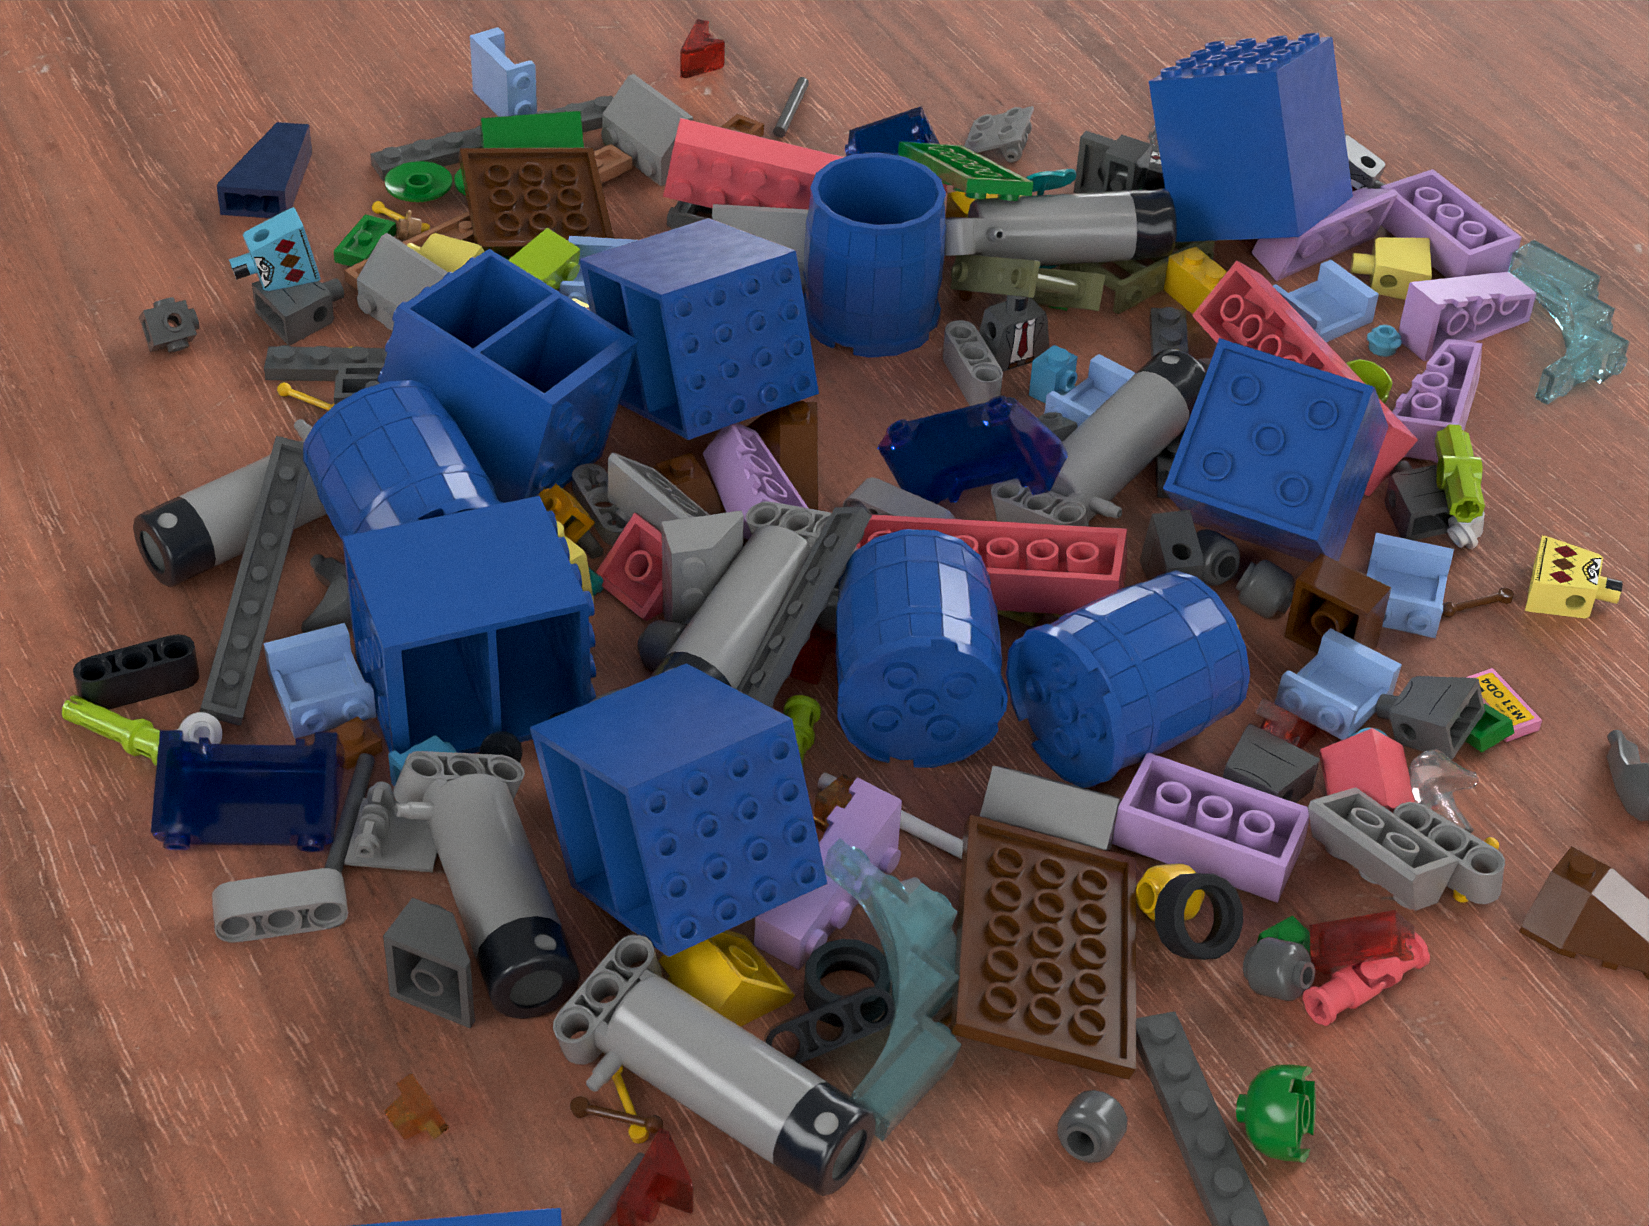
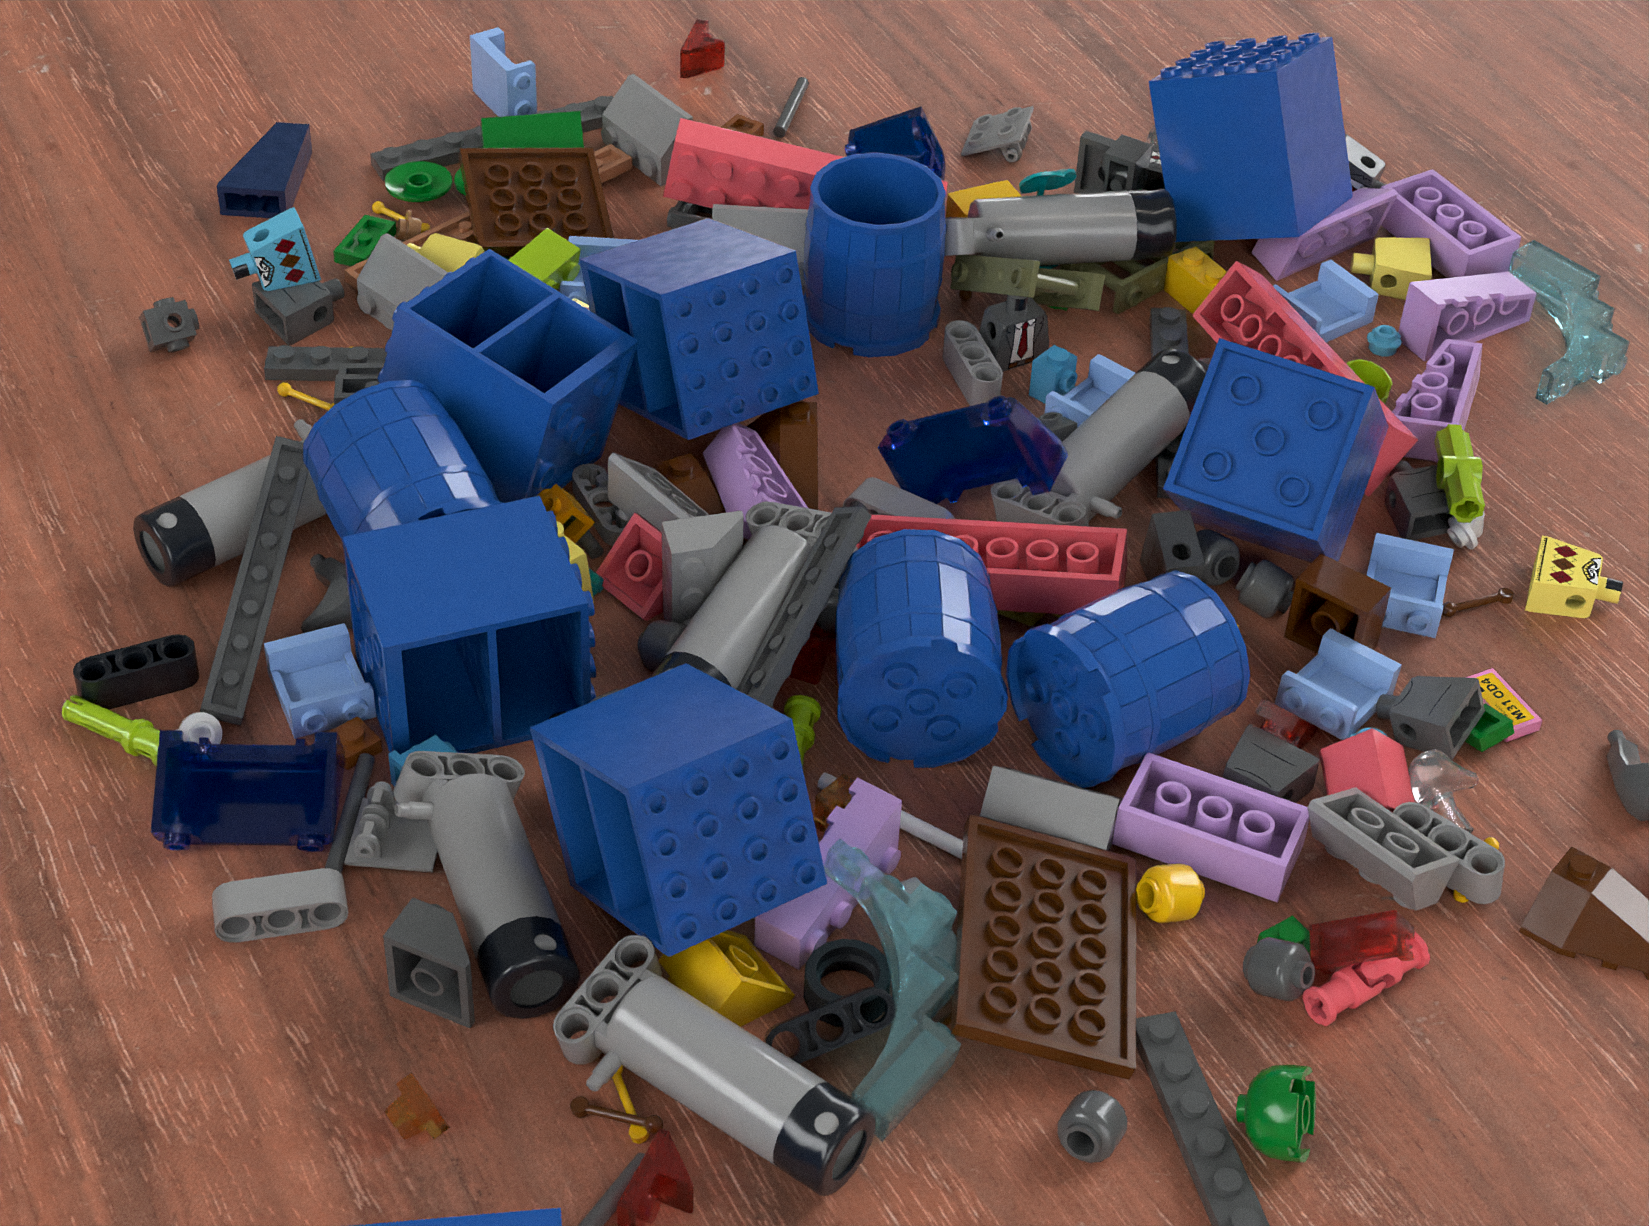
(502, 744): black plate -> none
(967, 170): green plate -> none
(1226, 911): black tyre -> none

